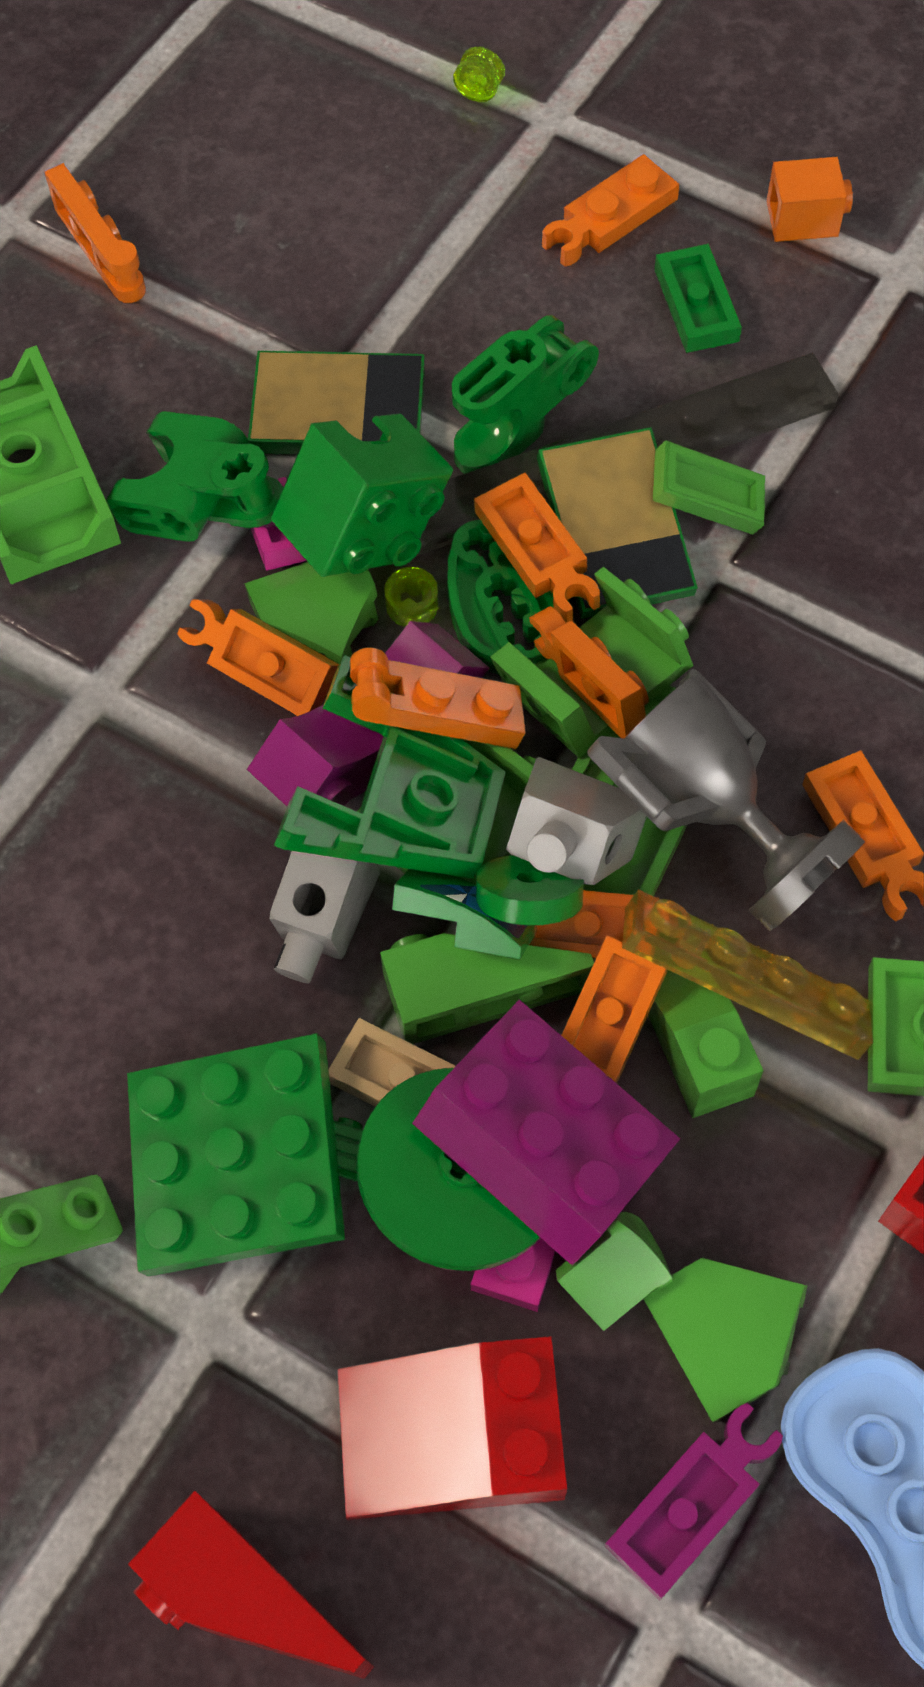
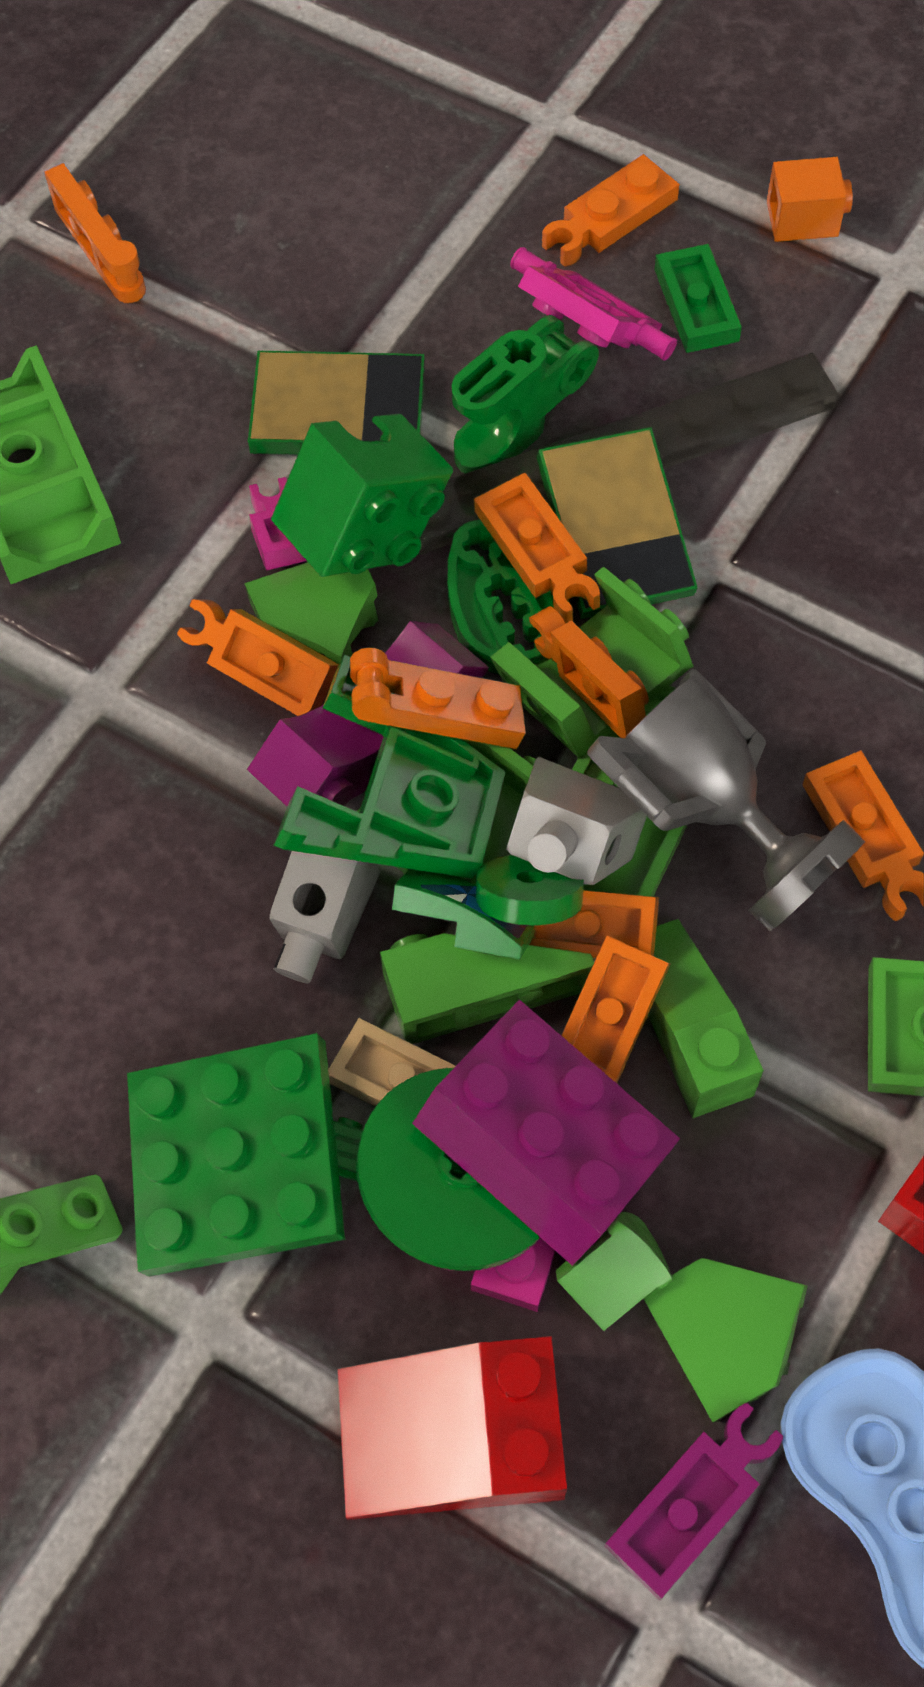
(207, 477): green piece -> none
(218, 1582): red slope -> none
(413, 581): clear neon green bush -> none
(479, 74): clear neon green bush -> none
(600, 313): none -> dark pink plate
(709, 487): bright green tile -> none
(747, 974): clear yellow plate -> none

